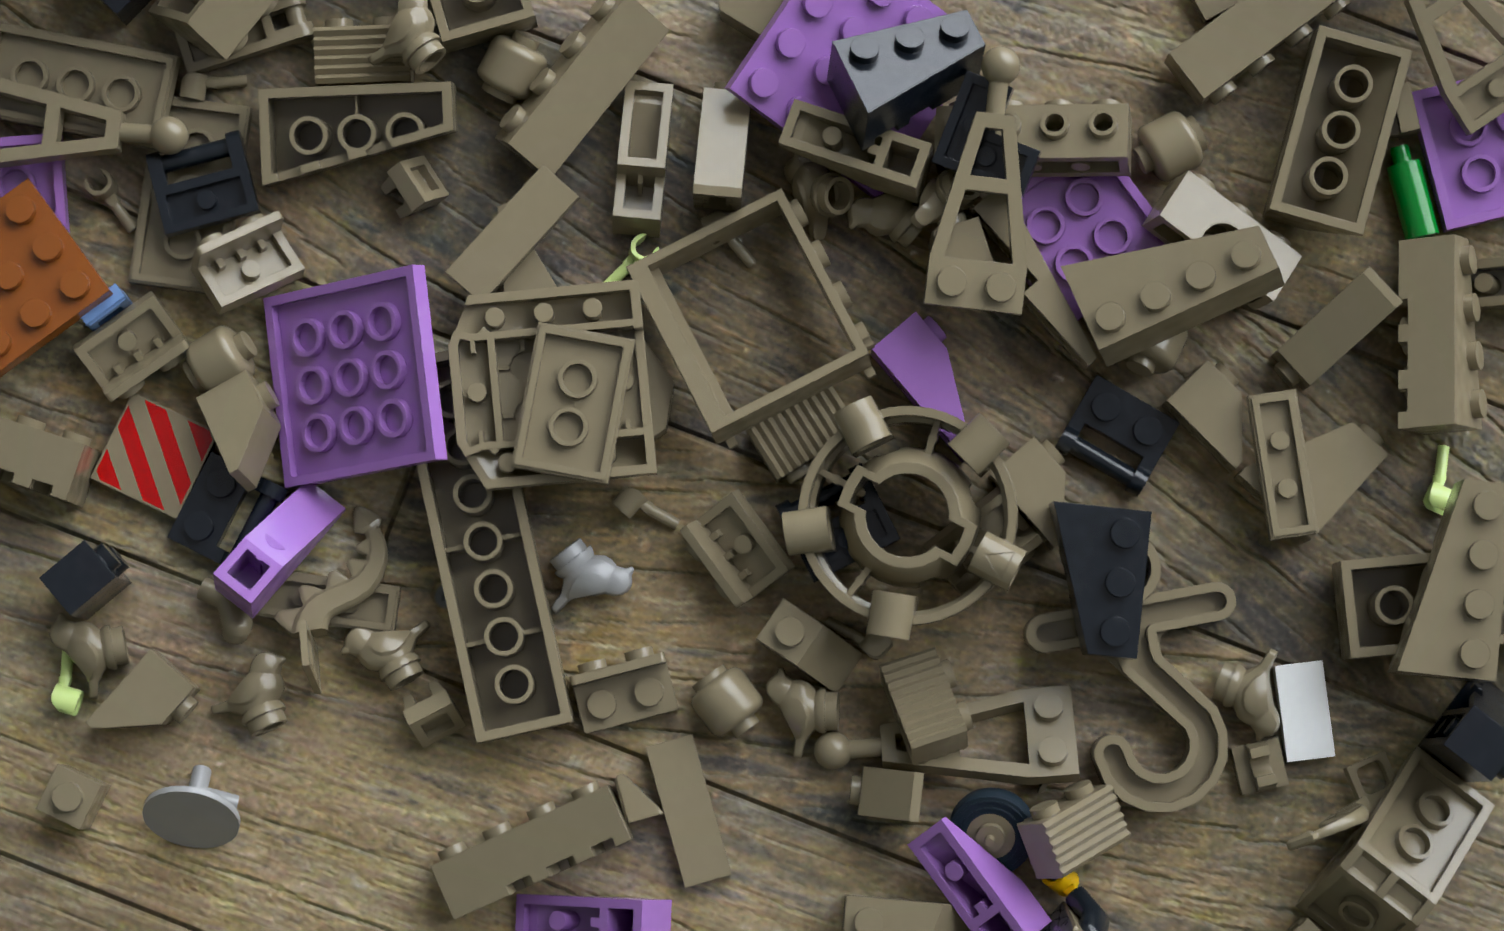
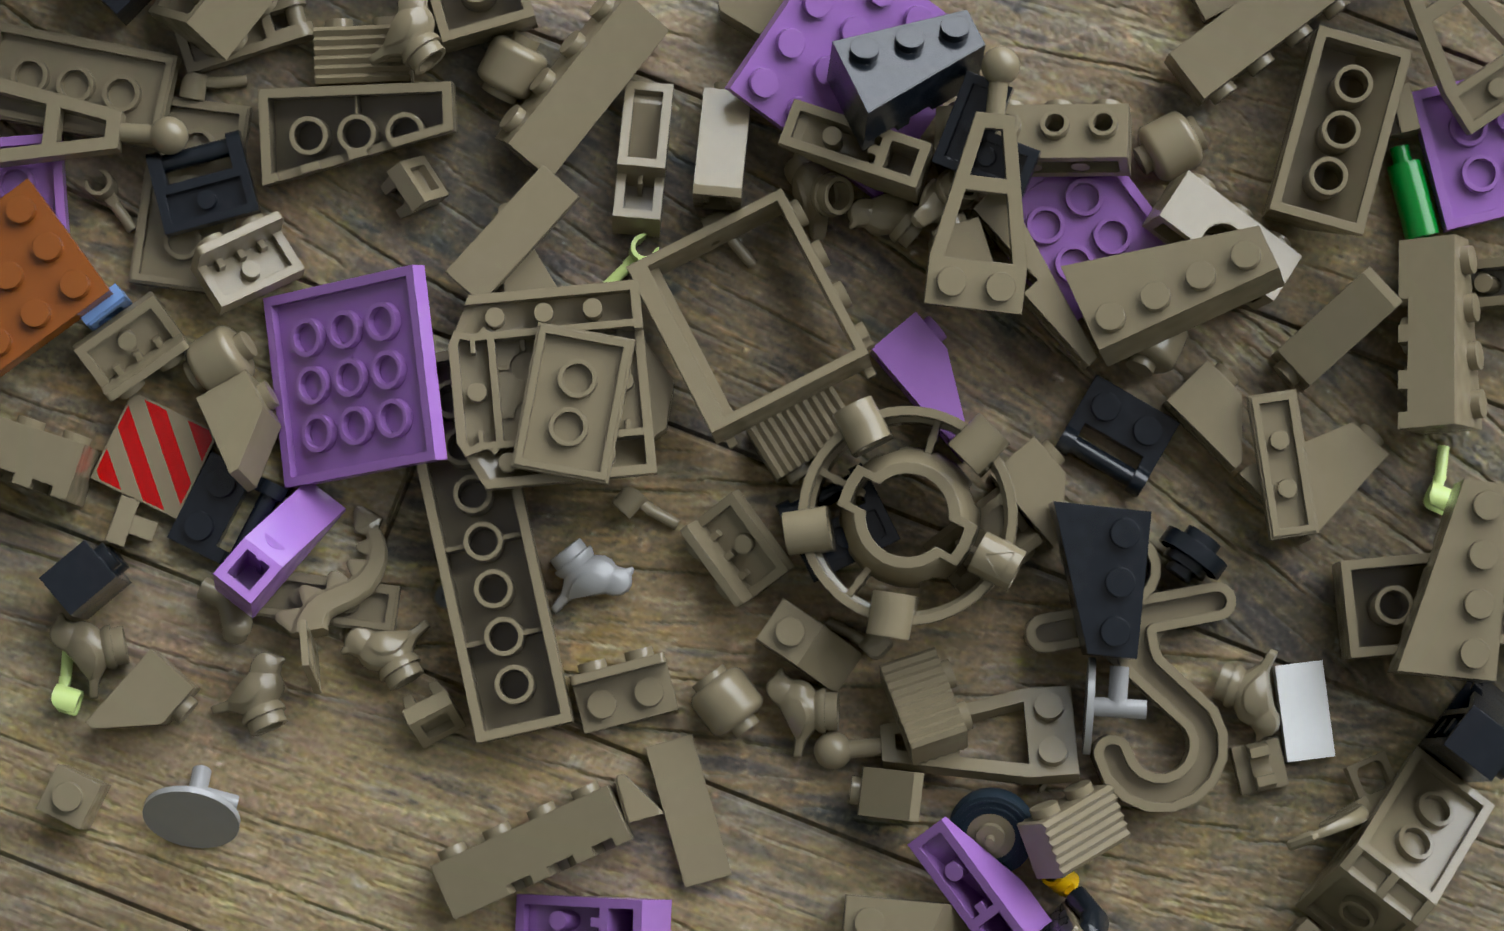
(126, 522): none -> dark tan tile
(1114, 705): none -> light grey shield
(1191, 554): none -> black plate

